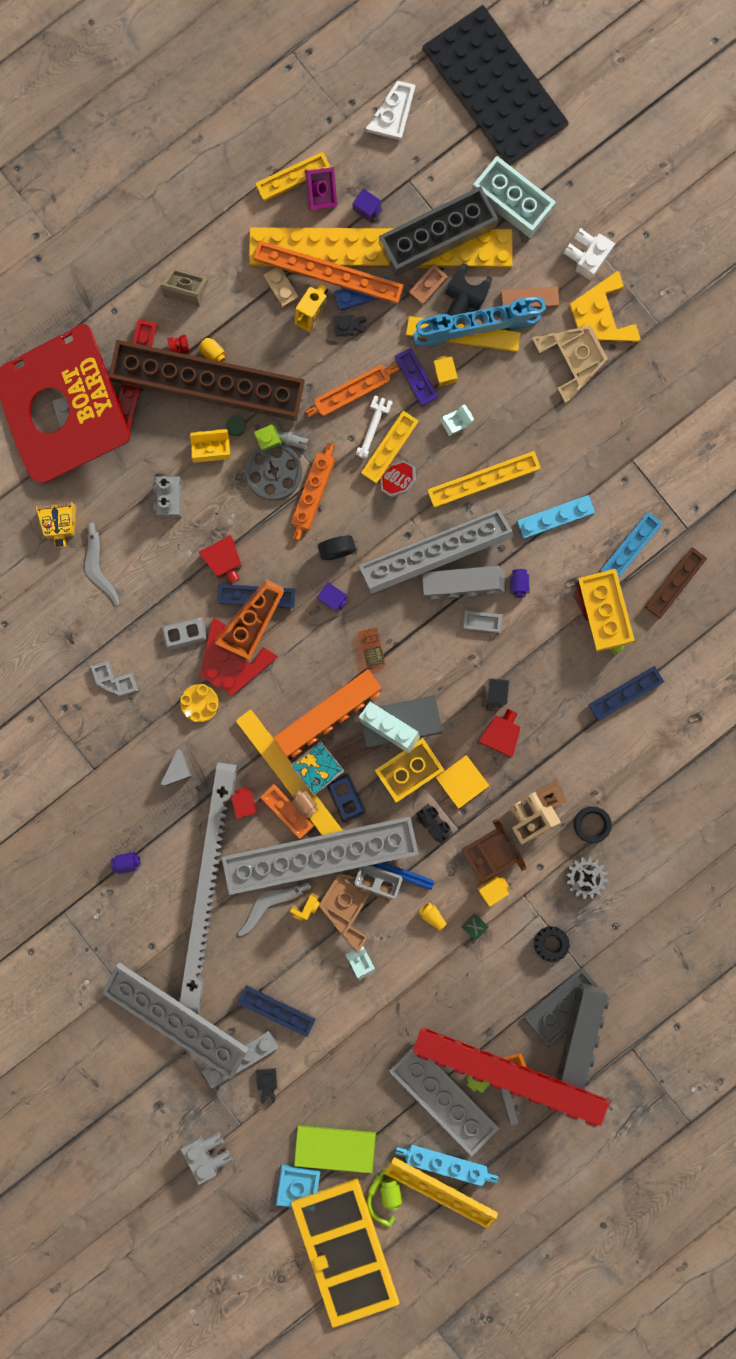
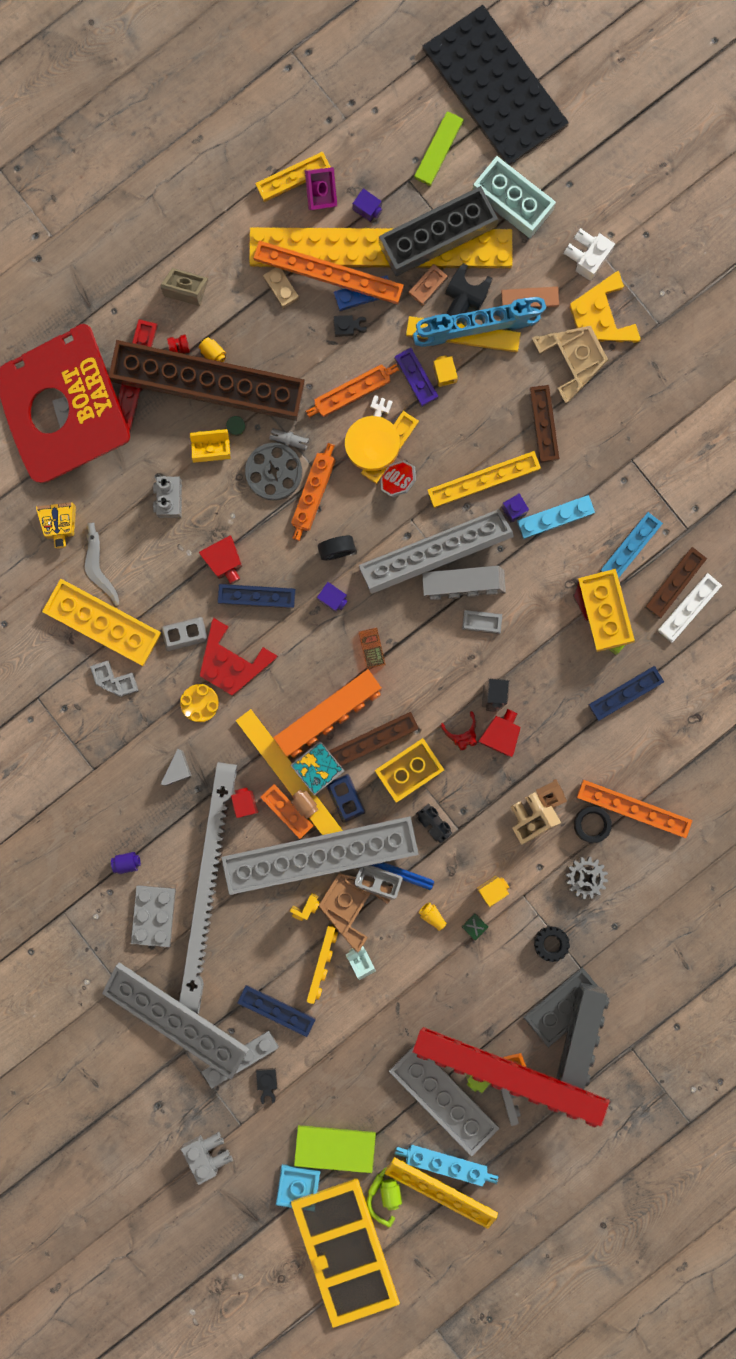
(102, 622): none -> yellow plate
(153, 916): none -> light grey plate
(249, 623): orange wedge -> none
(268, 437): lime brick -> none
(270, 898): light grey piece -> none
(310, 308): yellow torso -> none
(320, 972): none -> yellow plate
(372, 443): none -> yellow piece
(389, 727): light aqua brick -> none
(393, 114): white wing -> none
(417, 713): dark grey tile -> none
(438, 148): none -> lime tile
(457, 420): light aqua bracket -> none
(462, 781): yellow tile -> none
(465, 739): none -> red helmet
(493, 853): reddish brown piece -> none
(515, 508): none -> dark purple brick
(519, 583): dark purple brick -> none
(544, 423): none -> reddish brown plate
(634, 809): none -> orange plate
(689, 608): none -> white tile

